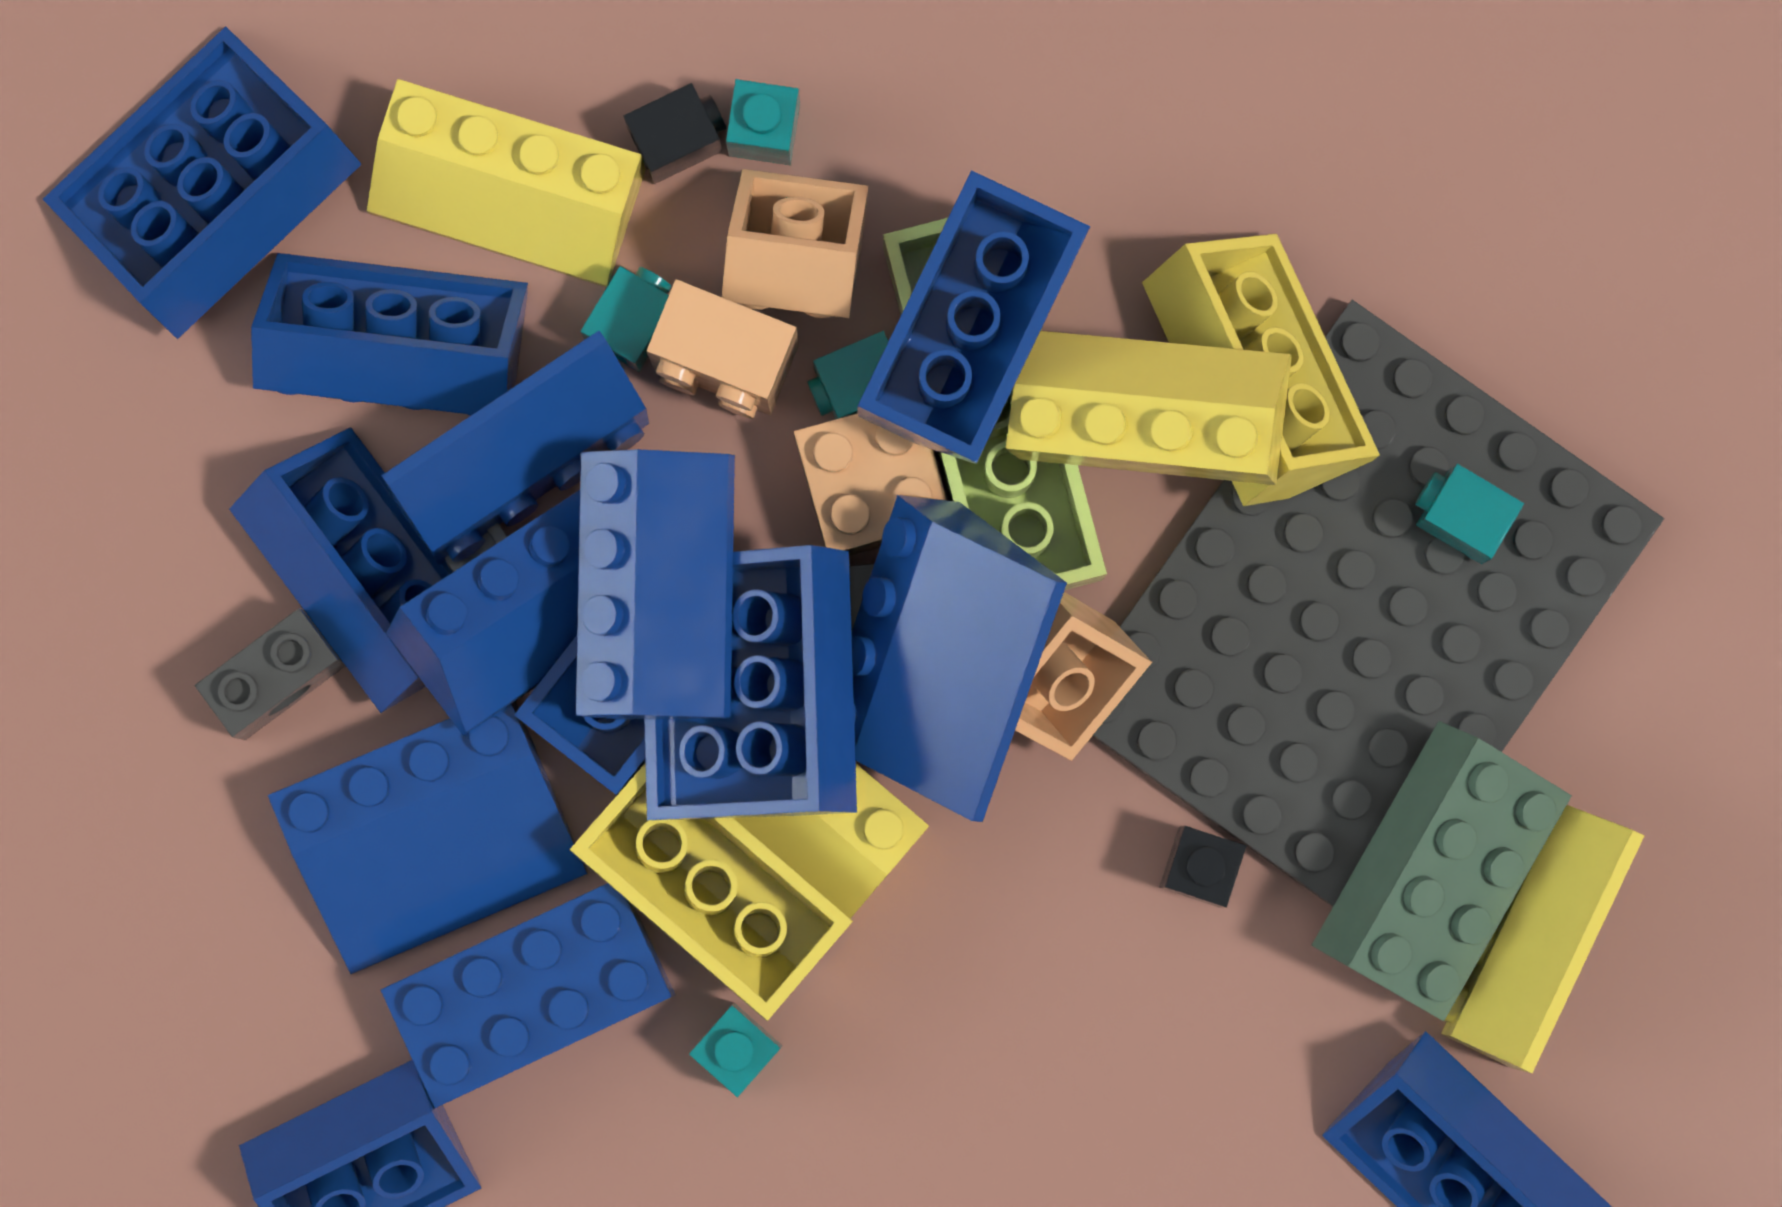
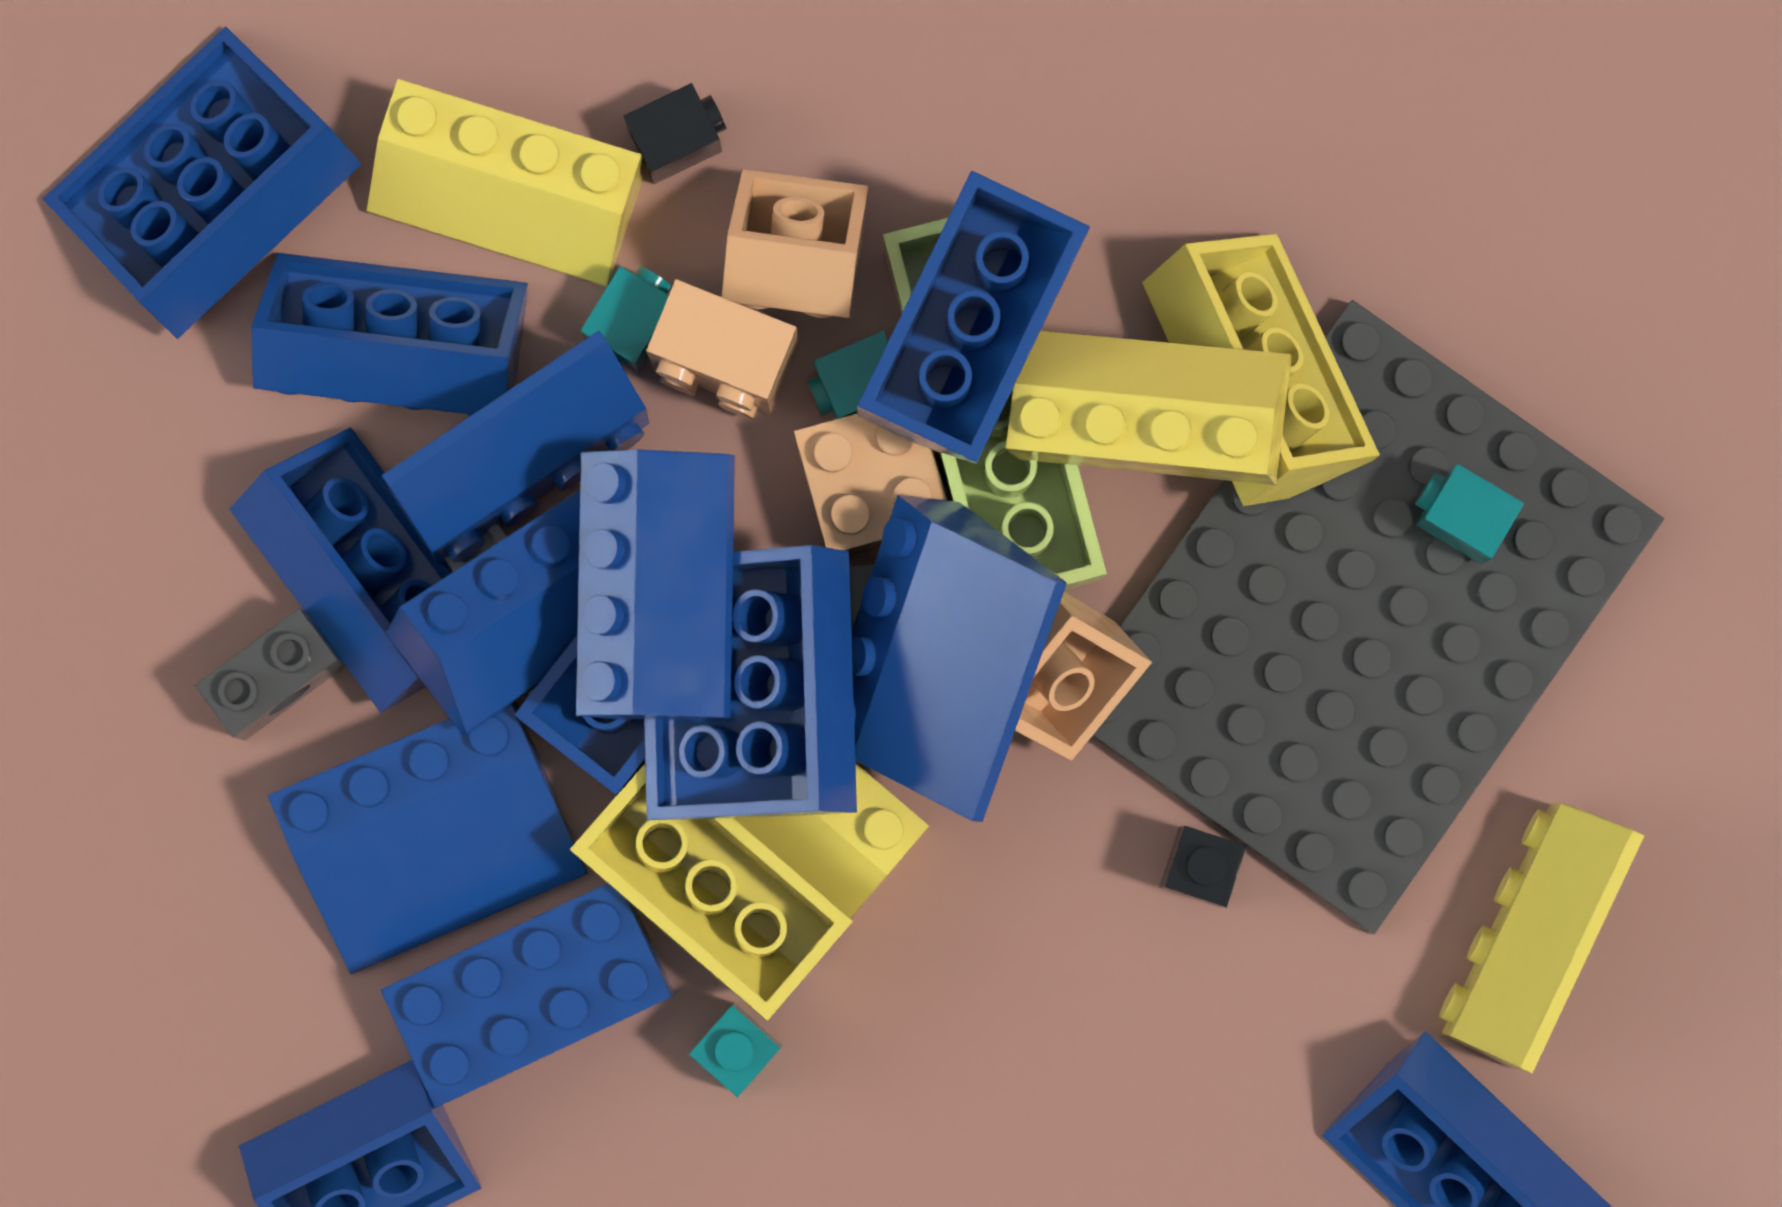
(763, 122): teal brick -> none
(1441, 869): sand green brick -> none

